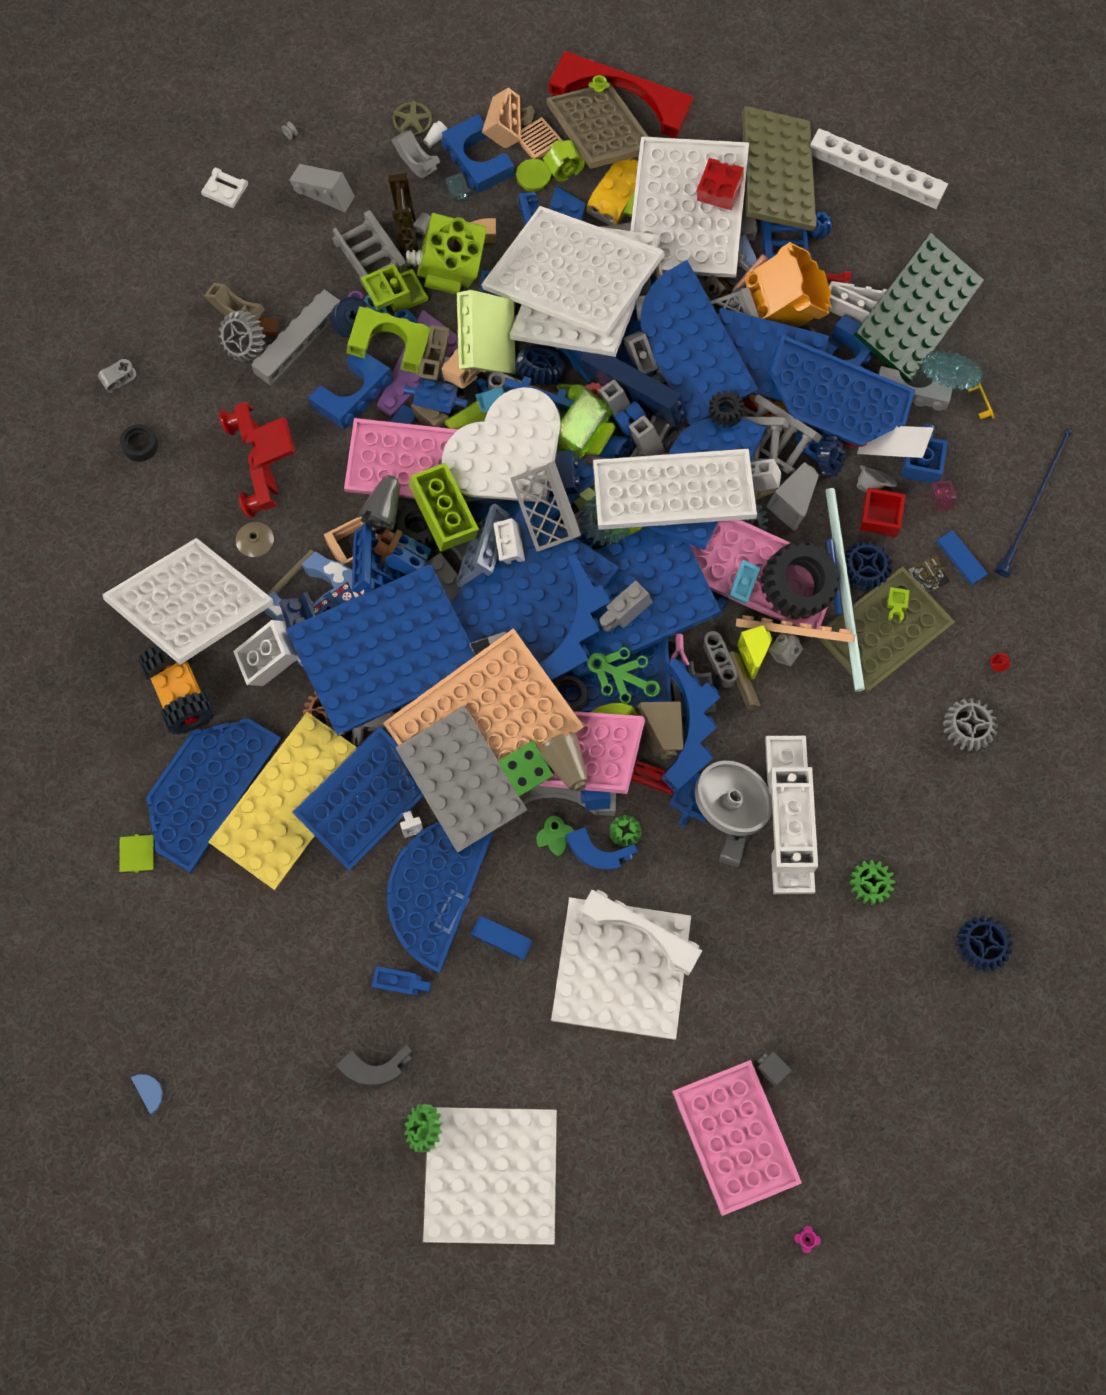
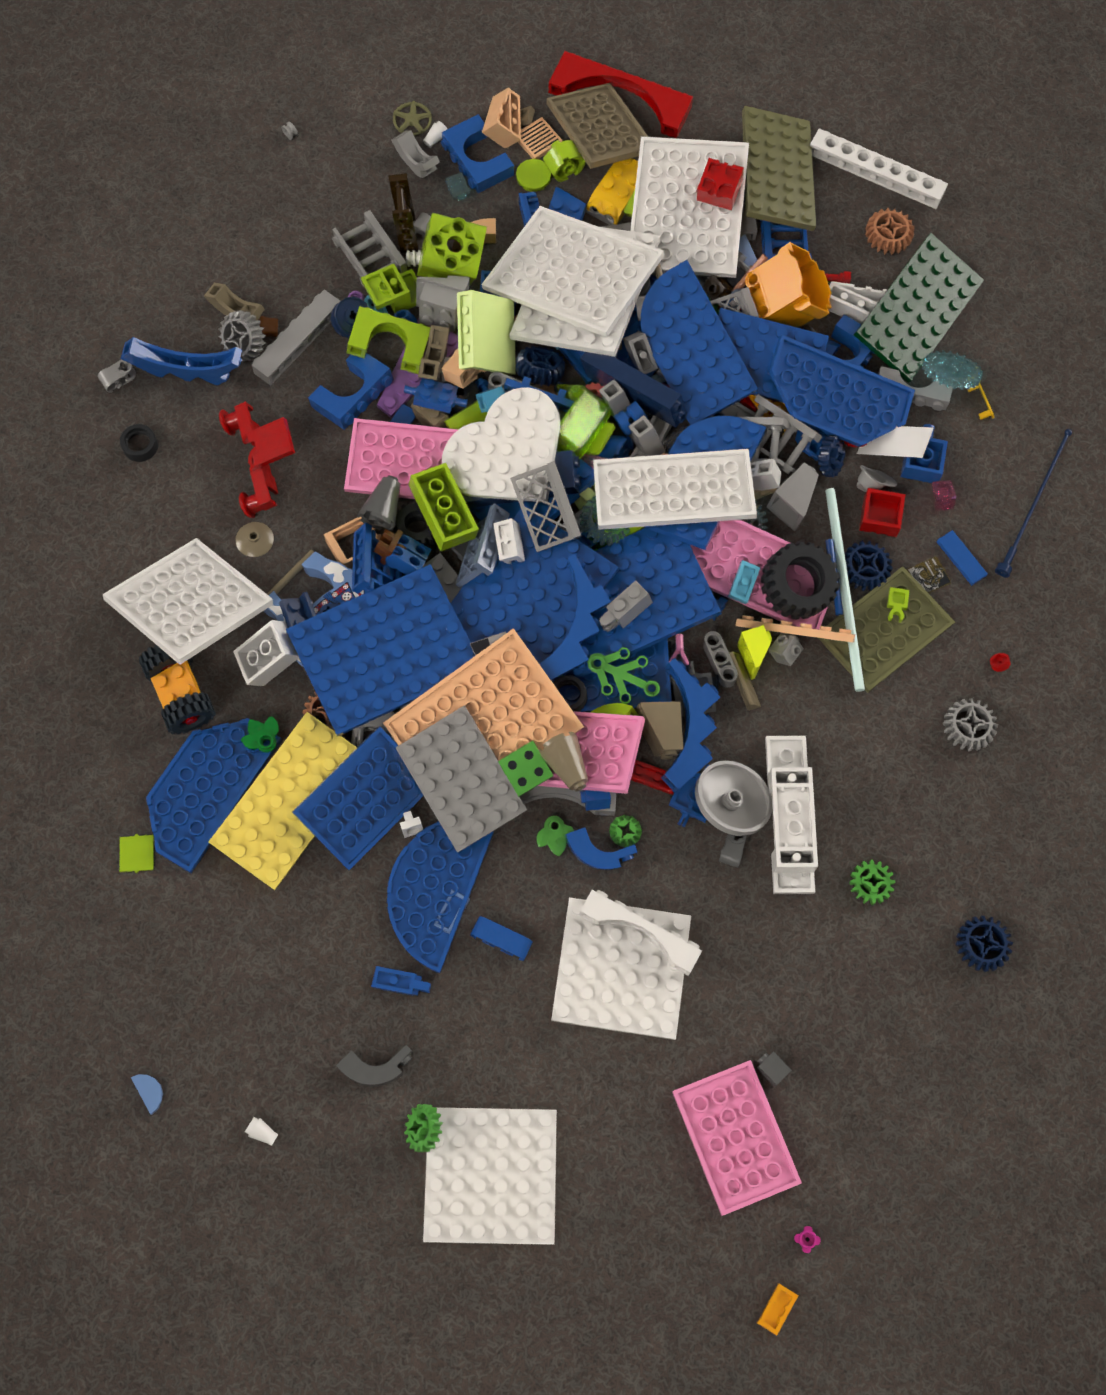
(187, 366): none -> blue arch
(221, 192): white plate -> none
(260, 733): none -> green plate
(261, 1131): none -> white cone
(323, 185): light grey wedge -> none
(438, 299): none -> light grey piece
(599, 83): lime plate -> none
(726, 418): black tyre -> none
(777, 1309): none -> light orange plate
(823, 225): blue piece -> none
(885, 235): none -> nougat gear

